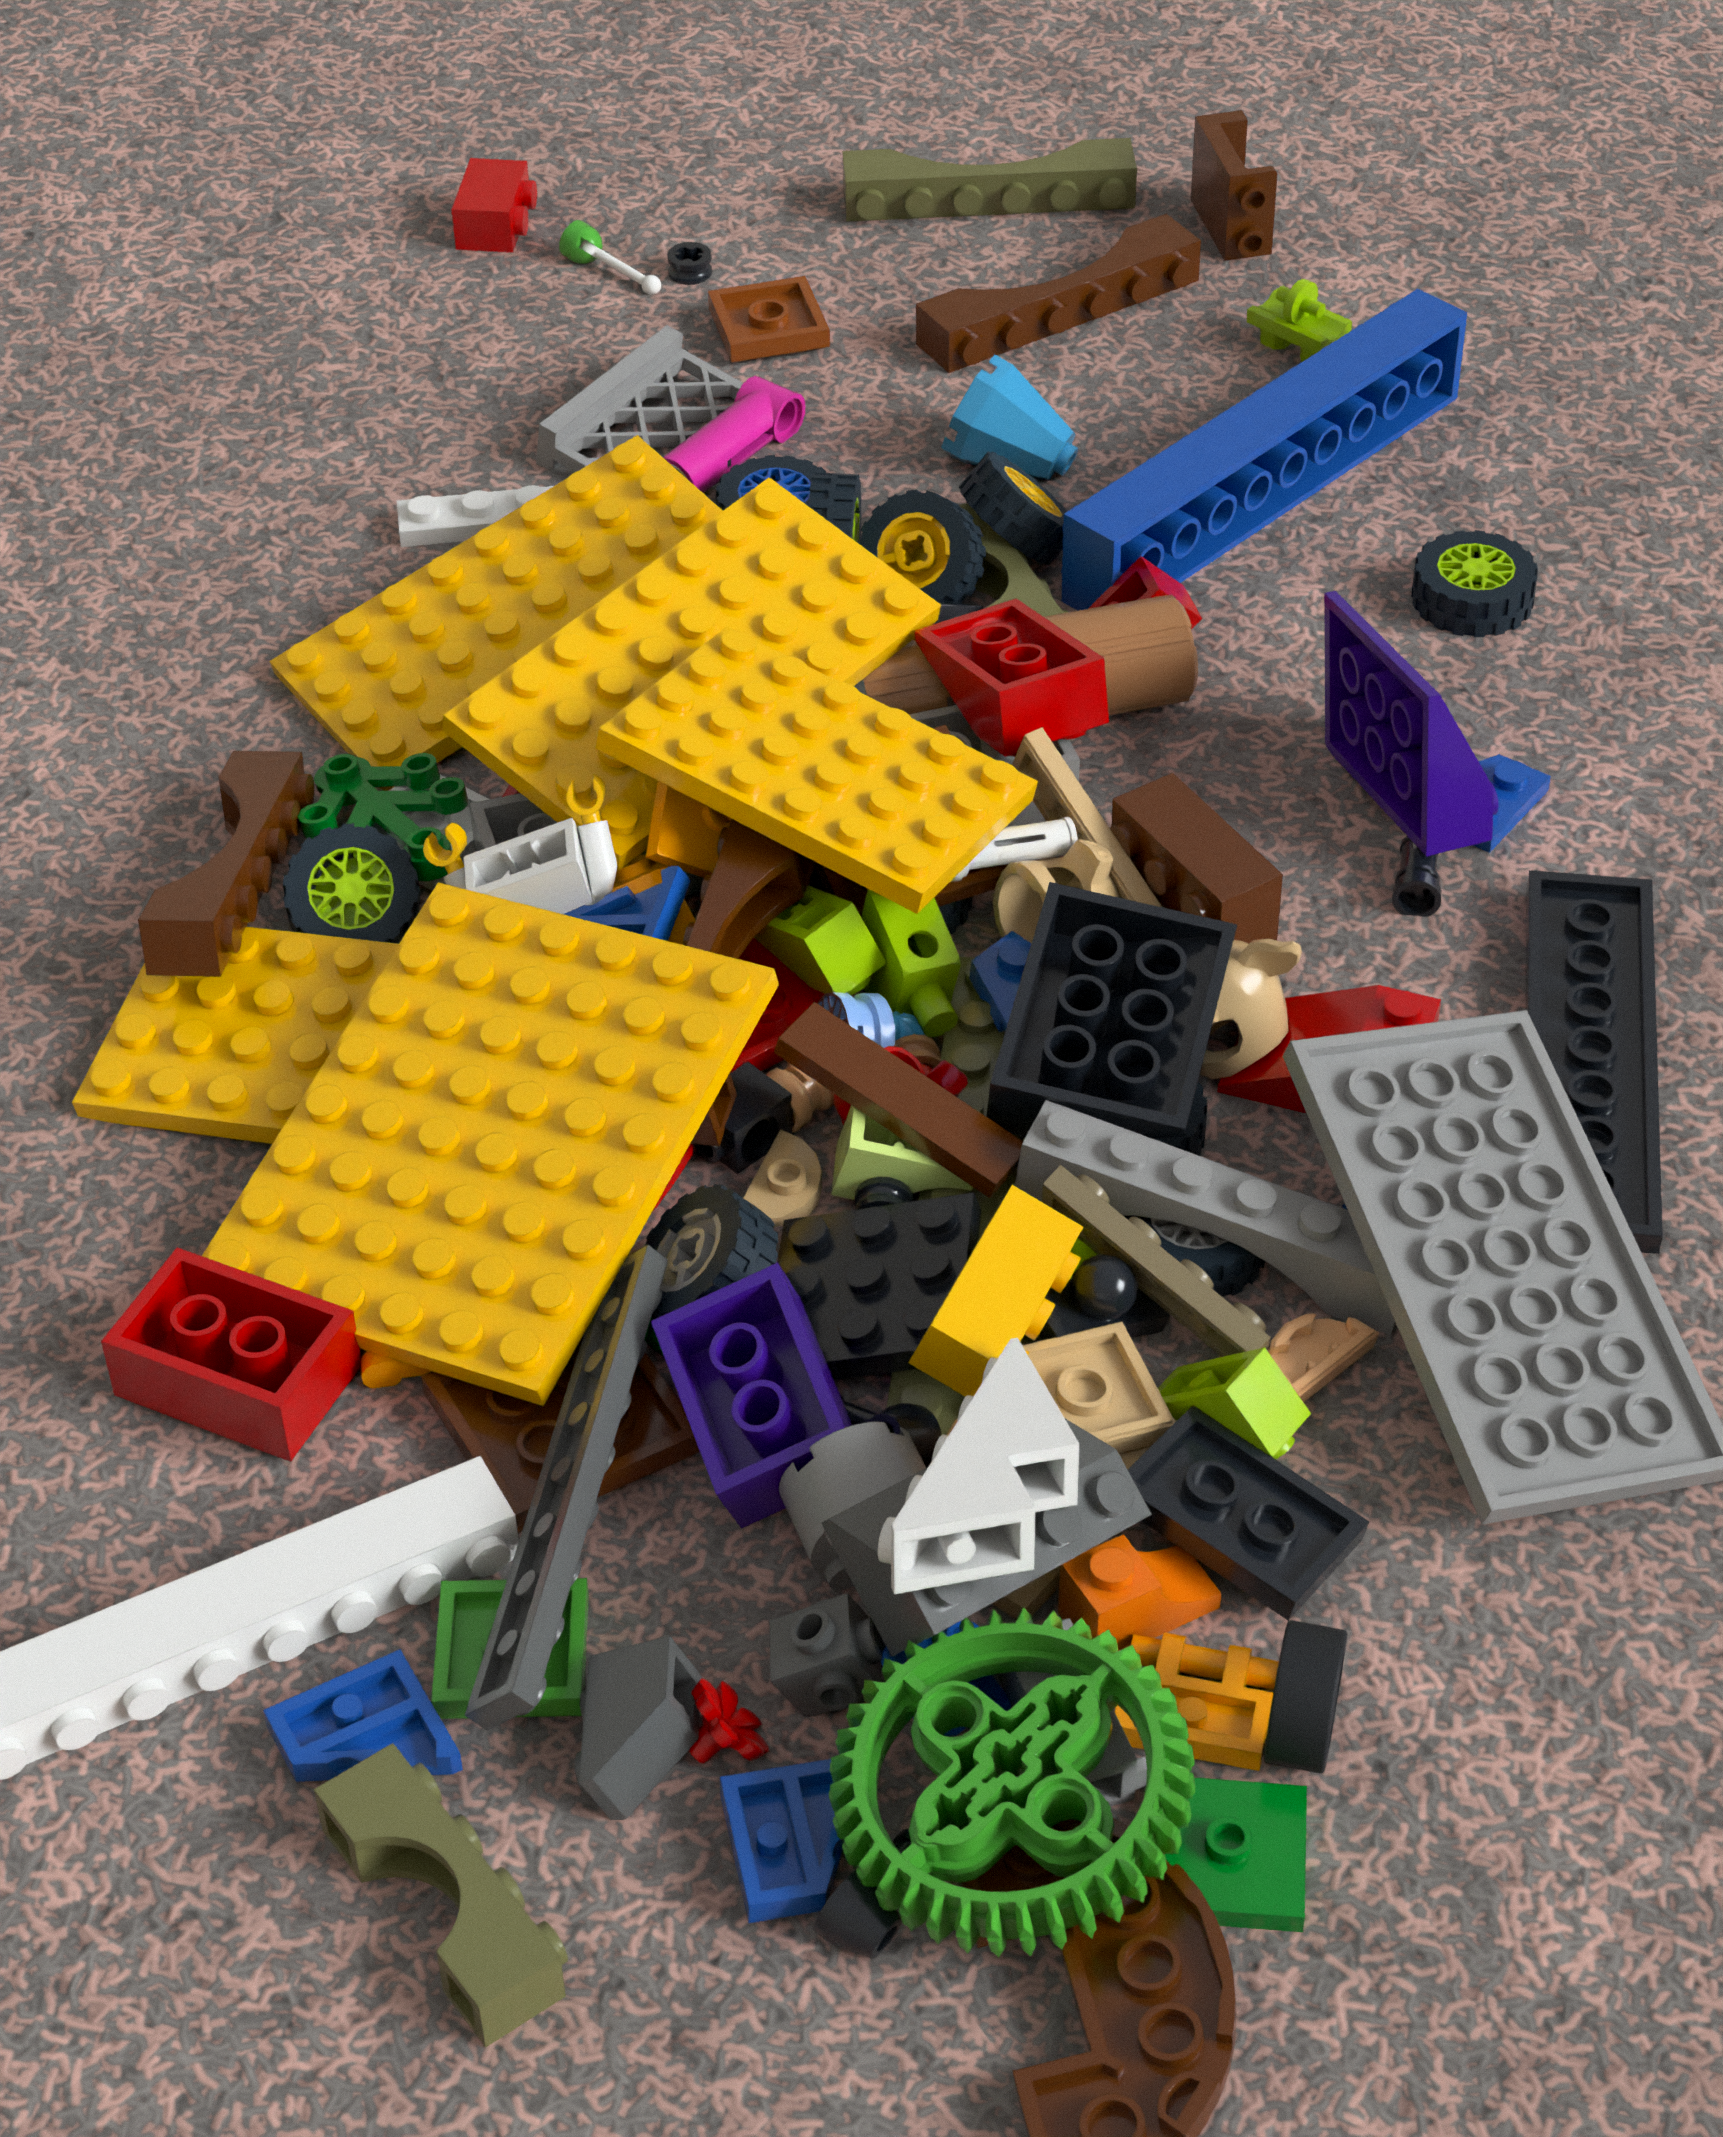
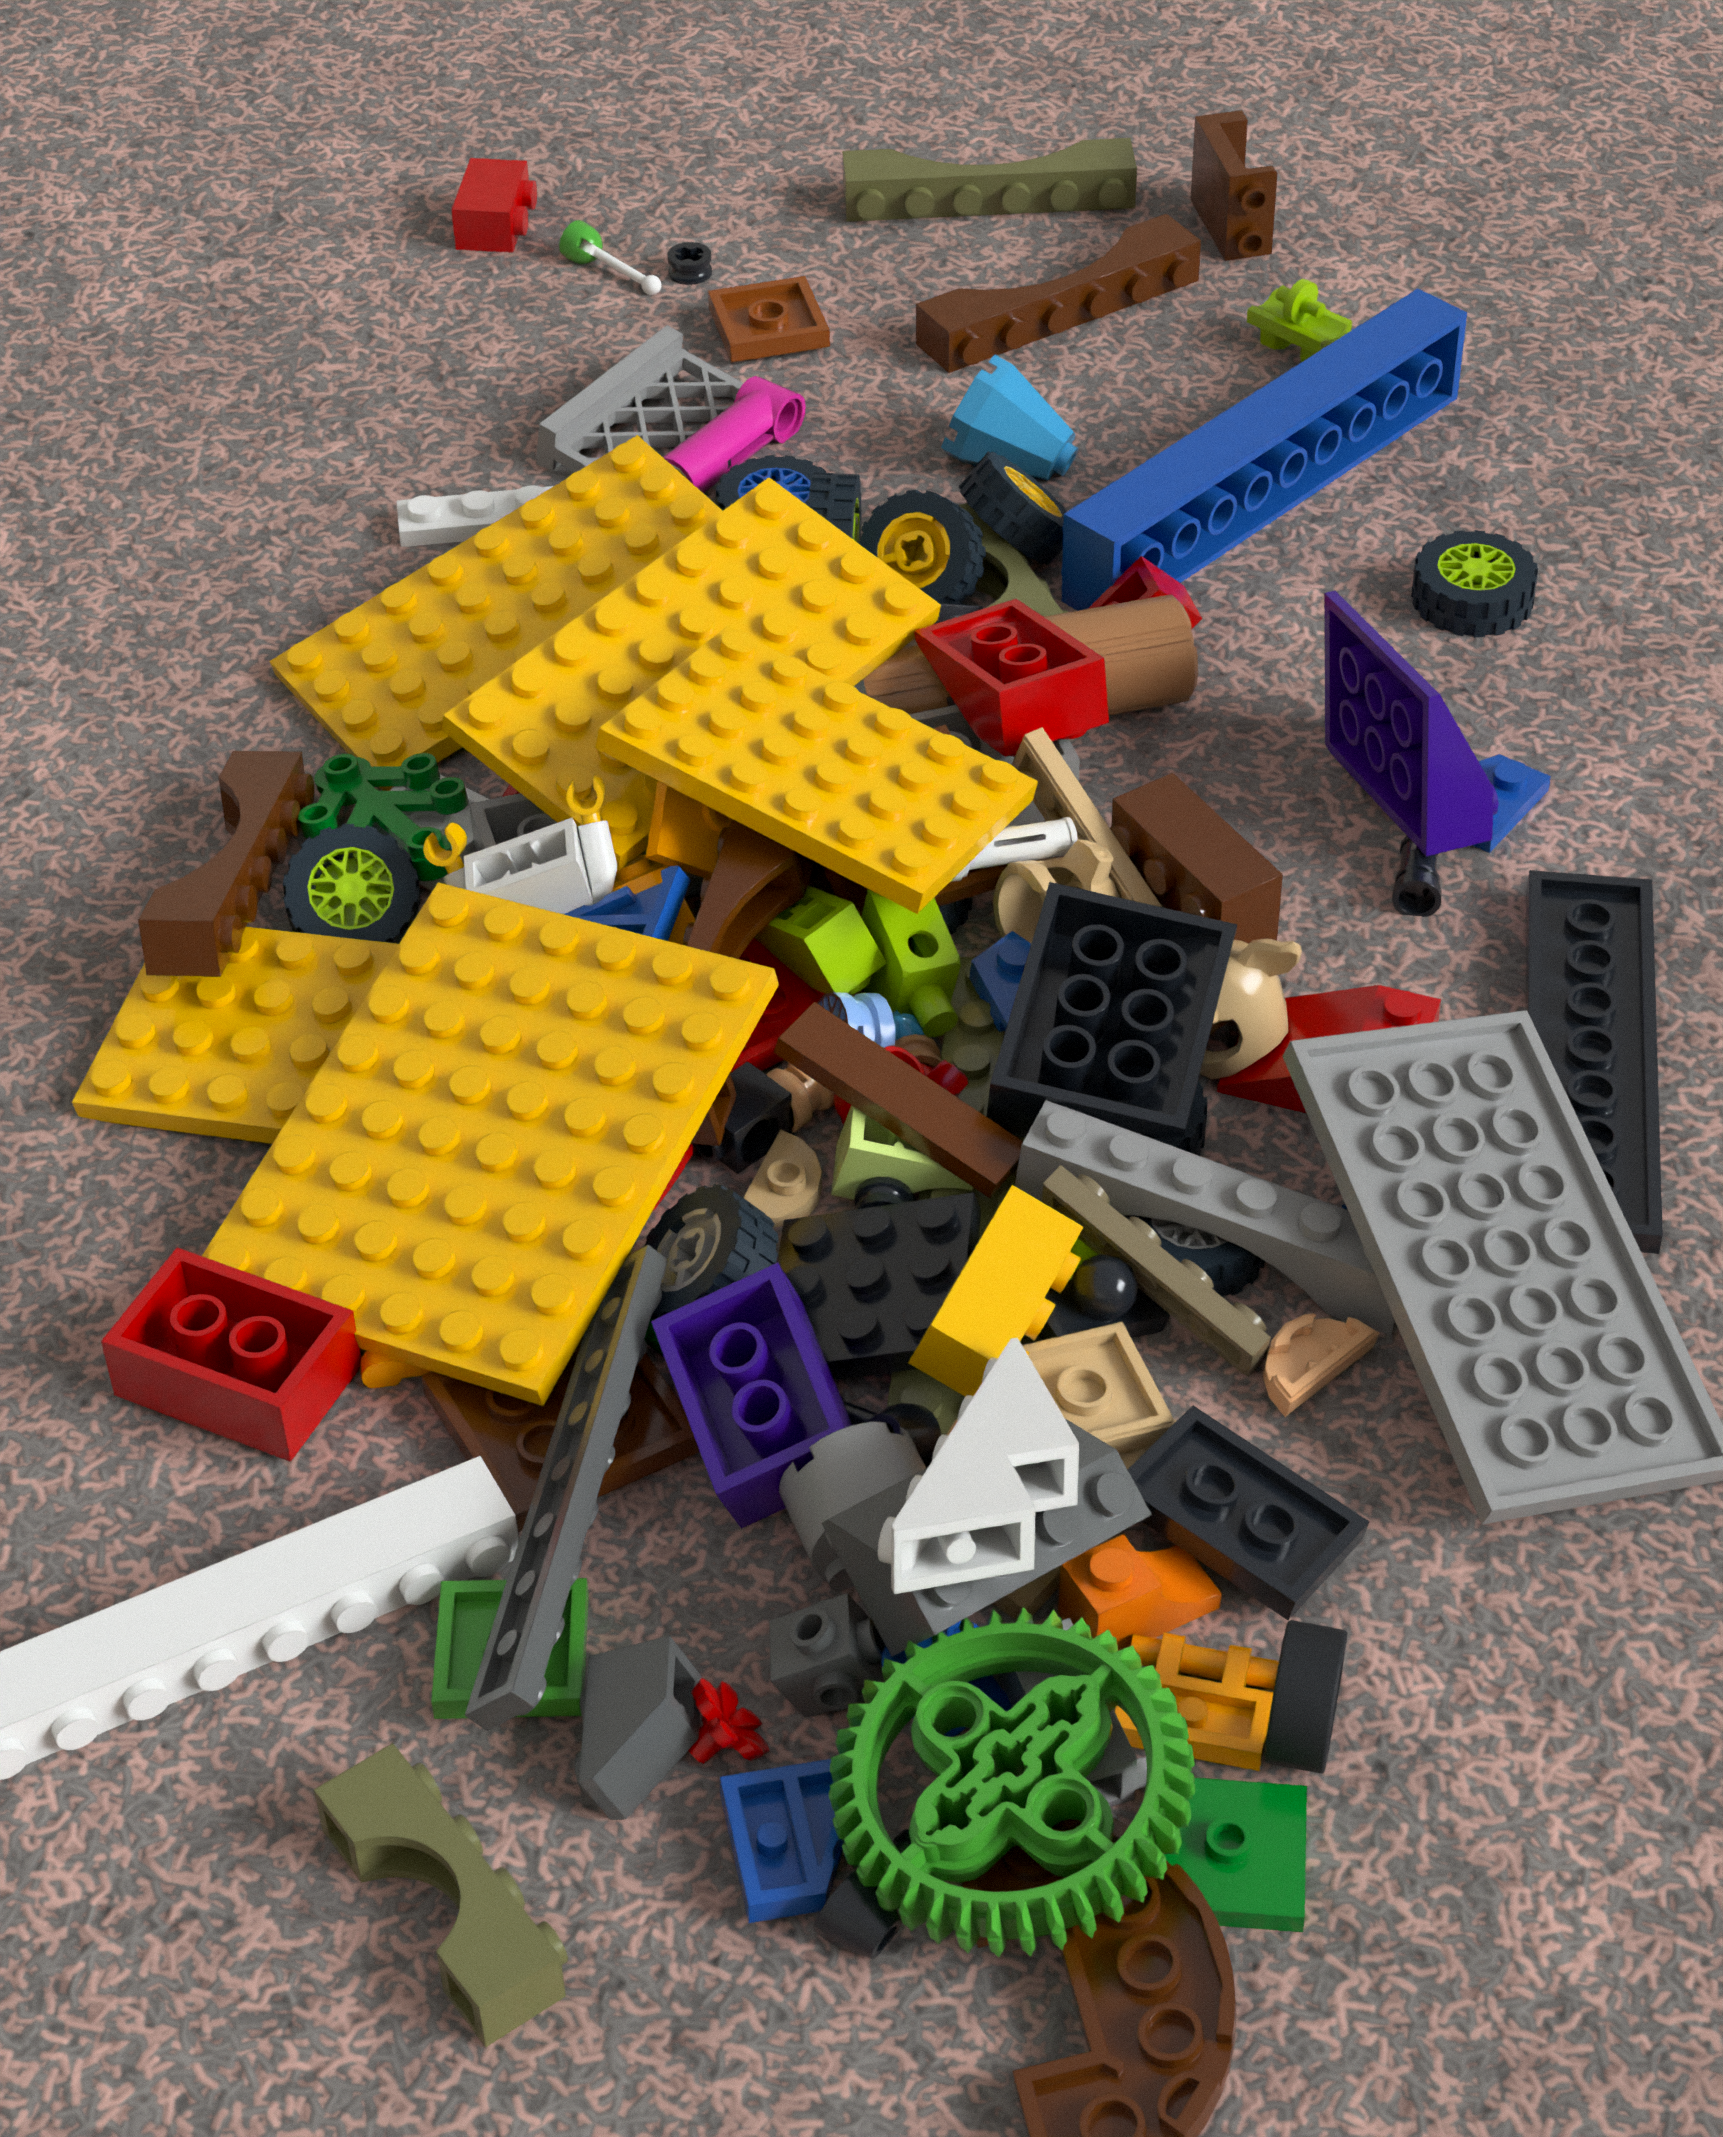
(358, 1716): blue wing -> none
(1242, 1394): lime slope -> none

